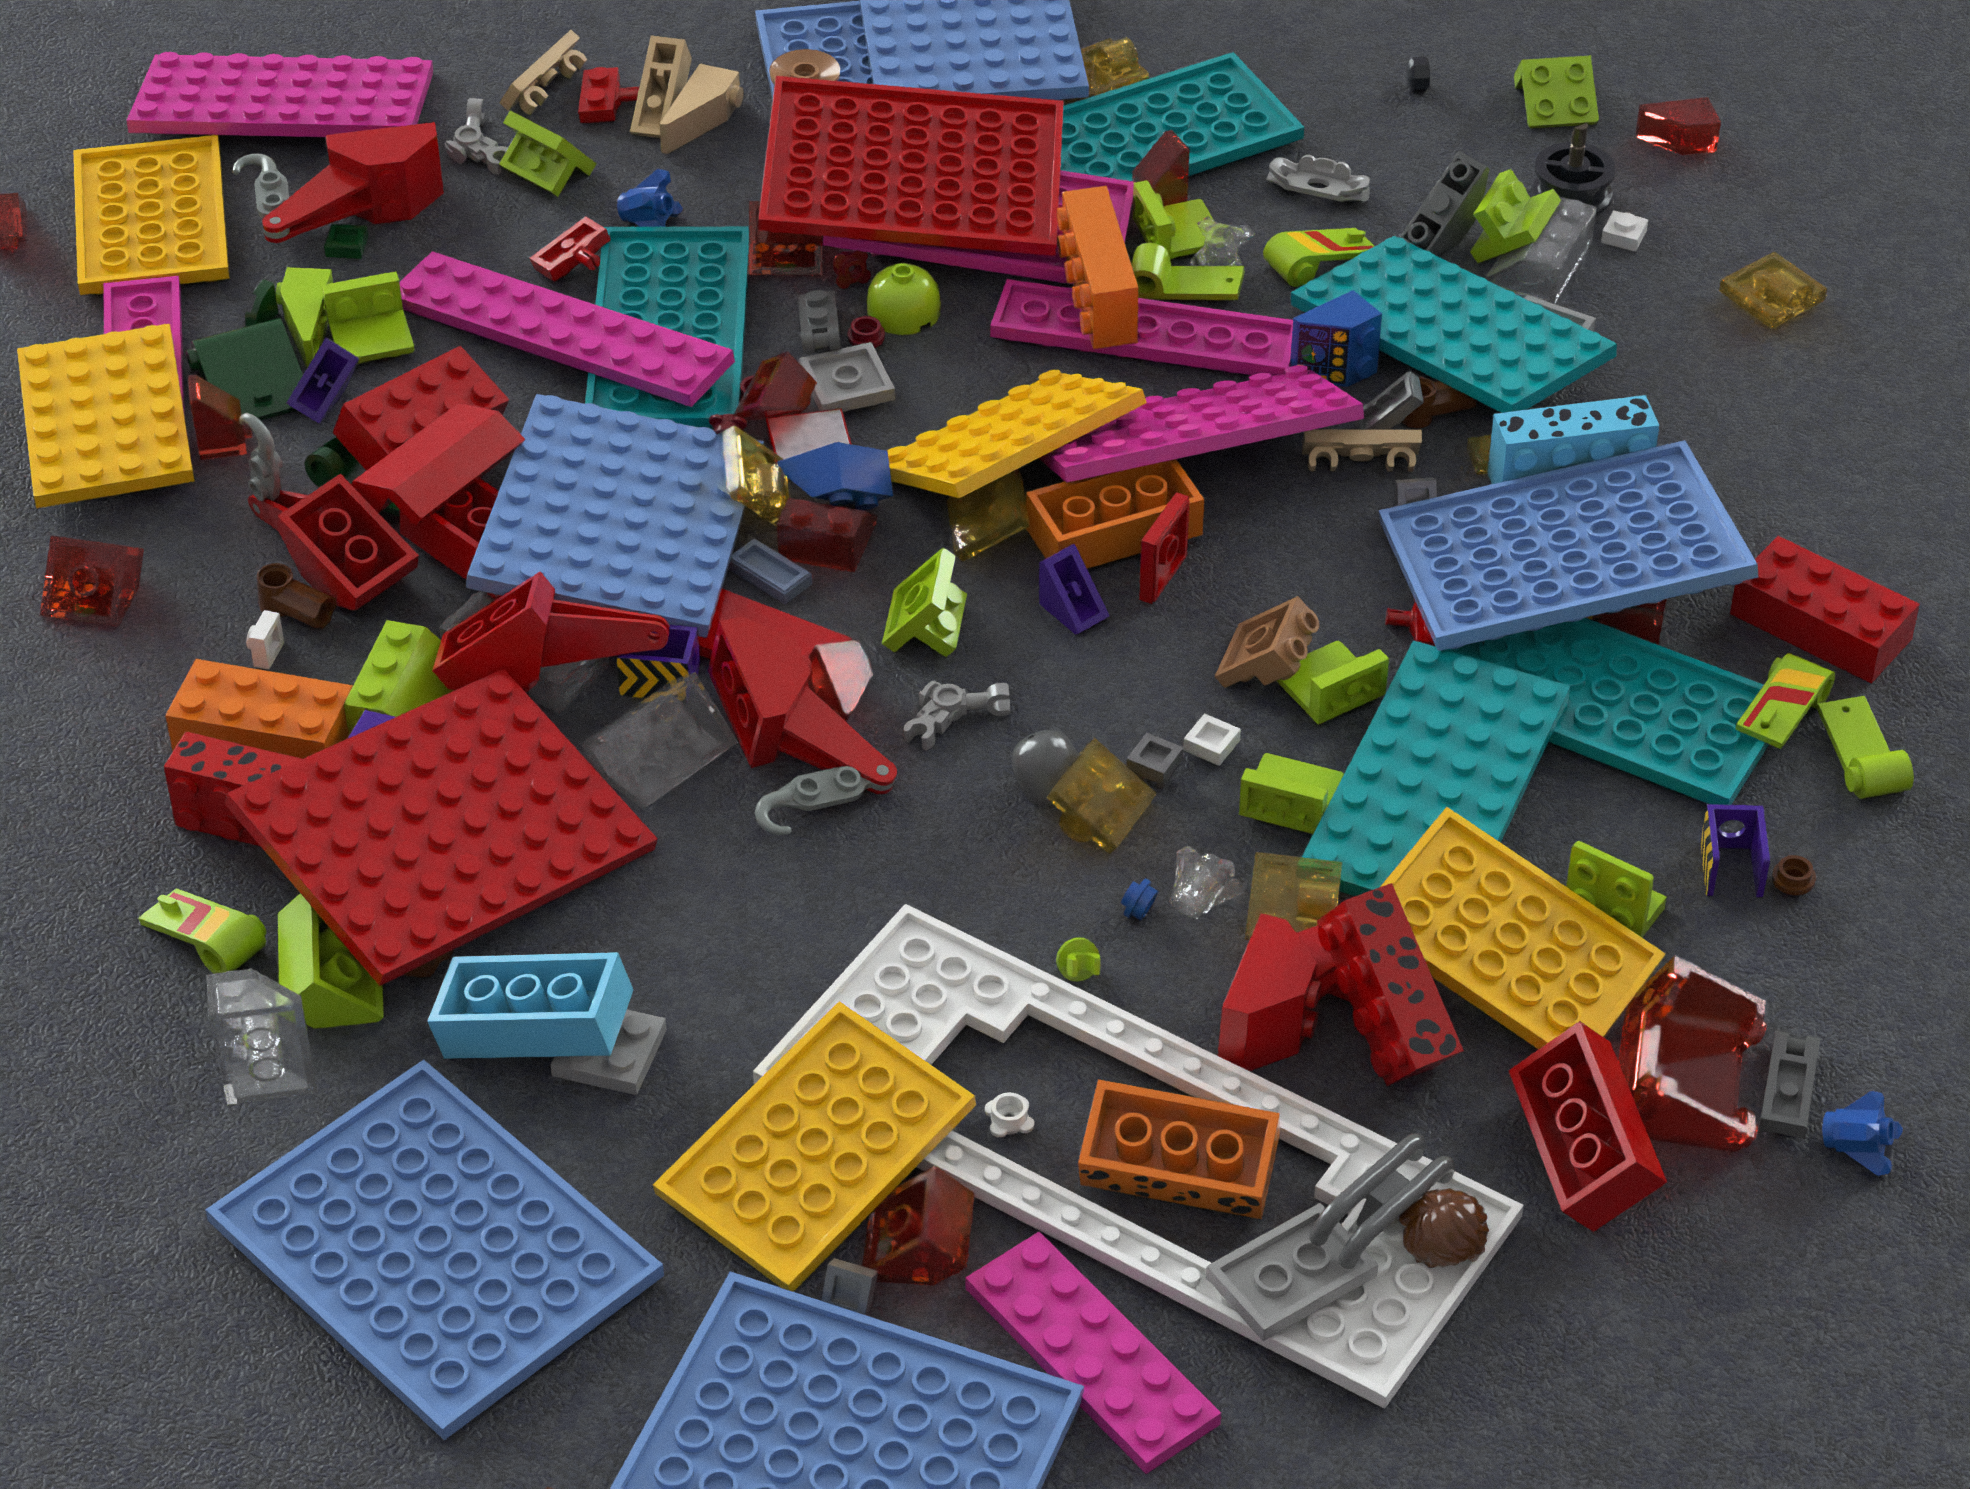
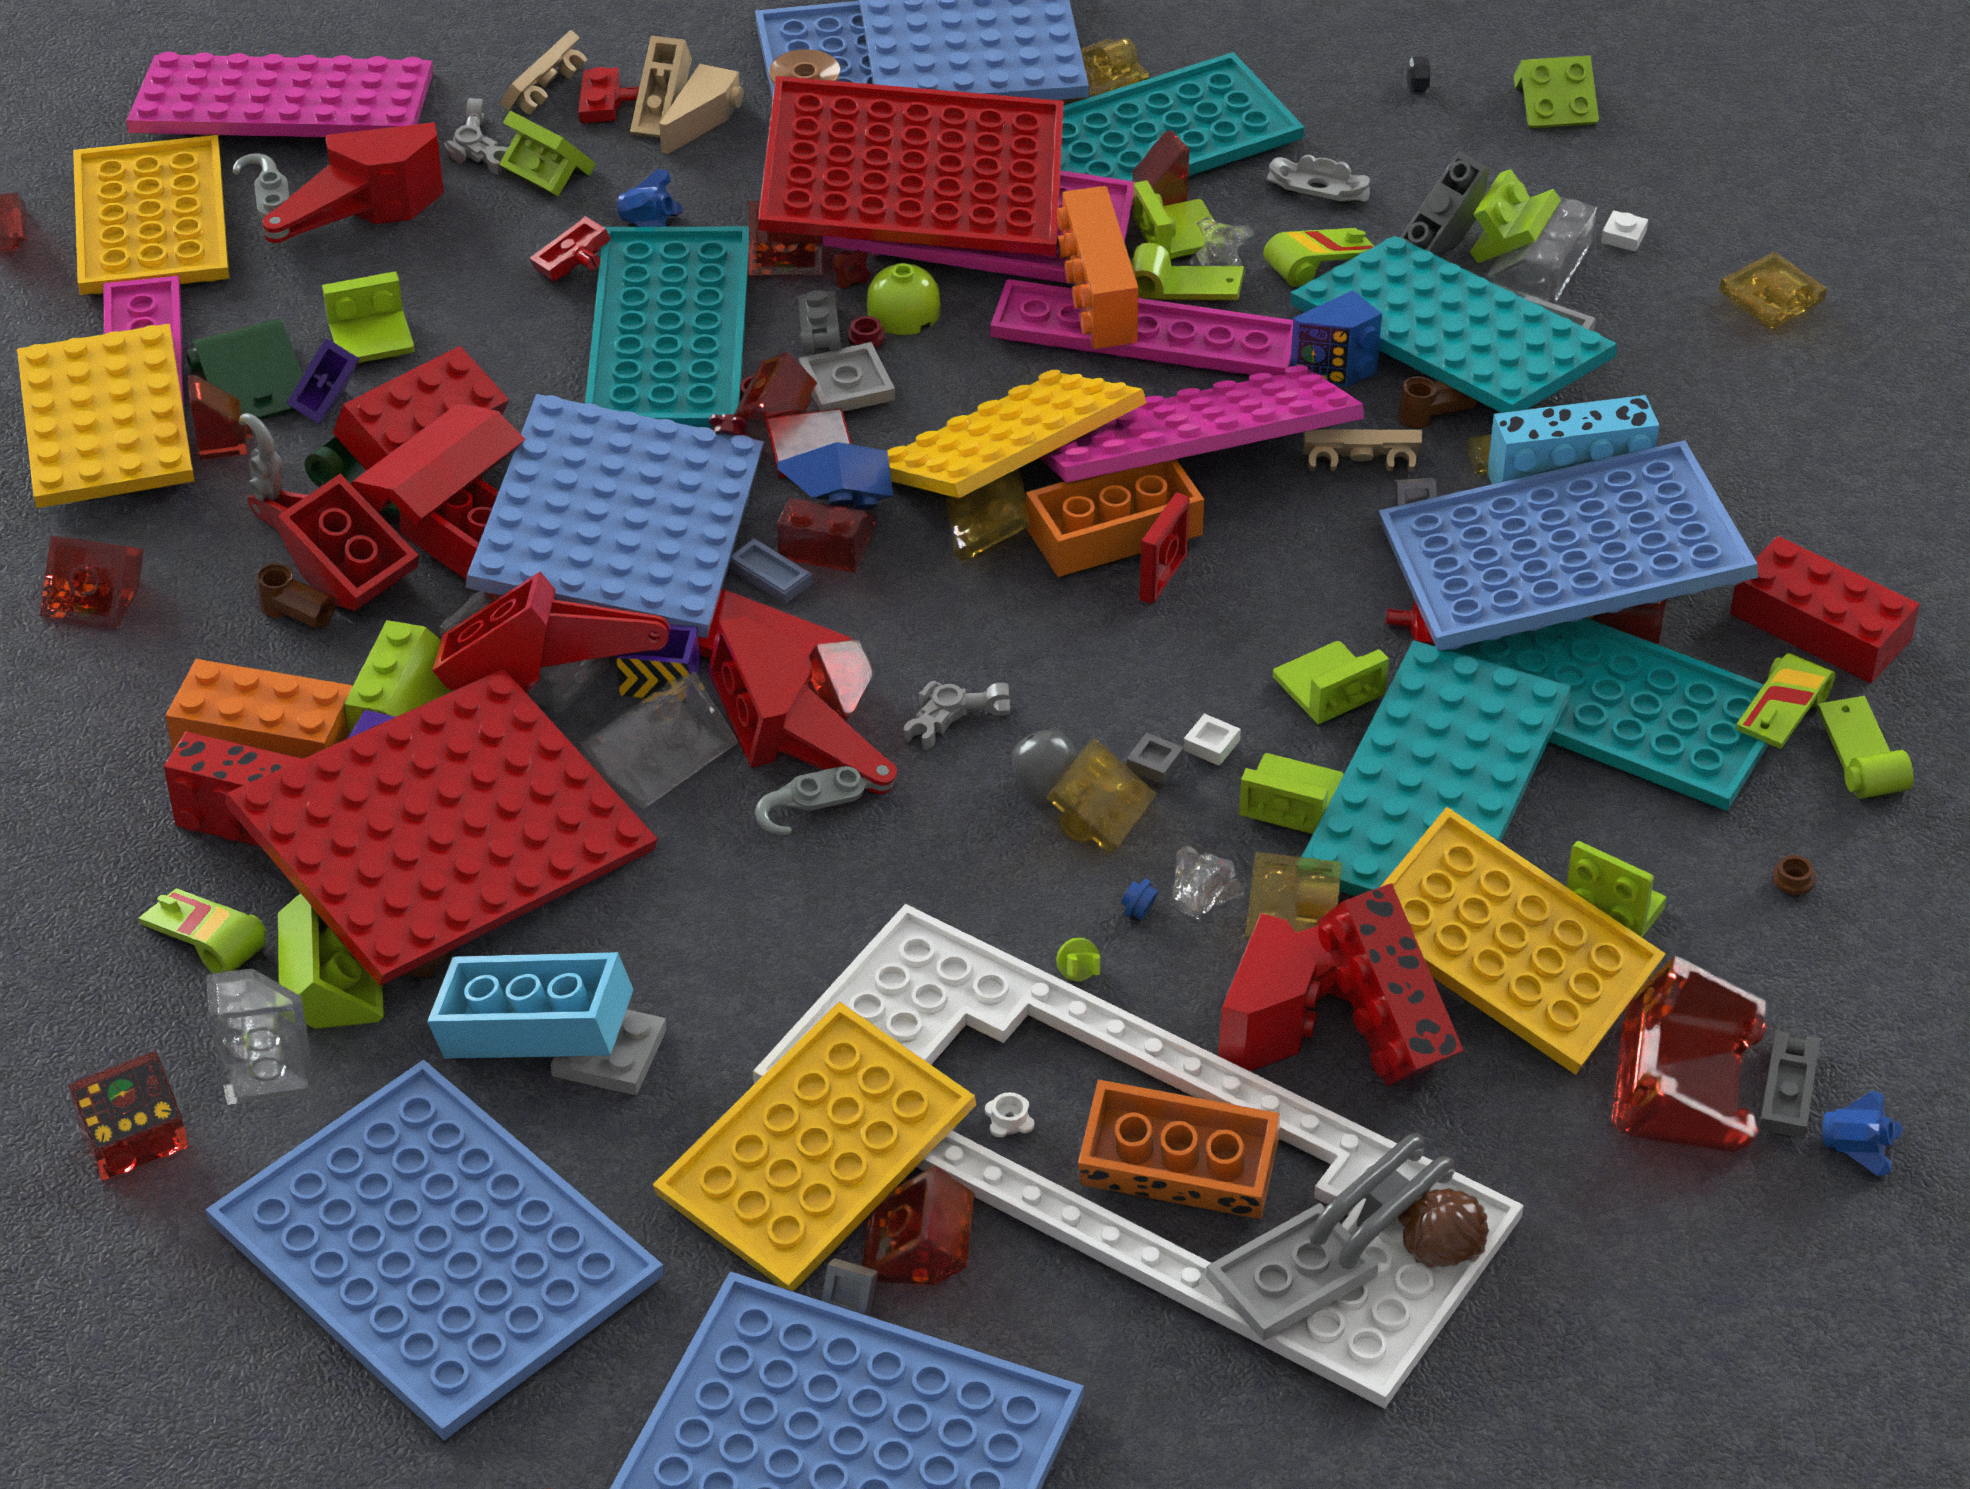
(128, 1115): none -> slope
(264, 306): dark green tile -> none
(265, 639): white plate -> none
(304, 307): lime slope -> none
(346, 241): dark green tile -> none
(564, 329): dark pink plate -> none
(754, 475): clear yellow plate -> none
(927, 607): lime bracket -> none
(1069, 591): dark purple slope -> none
(1088, 1341): dark pink plate -> none
(1269, 645): medium nougat plate -> none
(1392, 404): dark grey plate -> none
(1576, 171): black wheel -> none
(1587, 1127): red brick -> none
(1680, 125): clear red slope -> none
(1751, 836): dark purple piece -> none

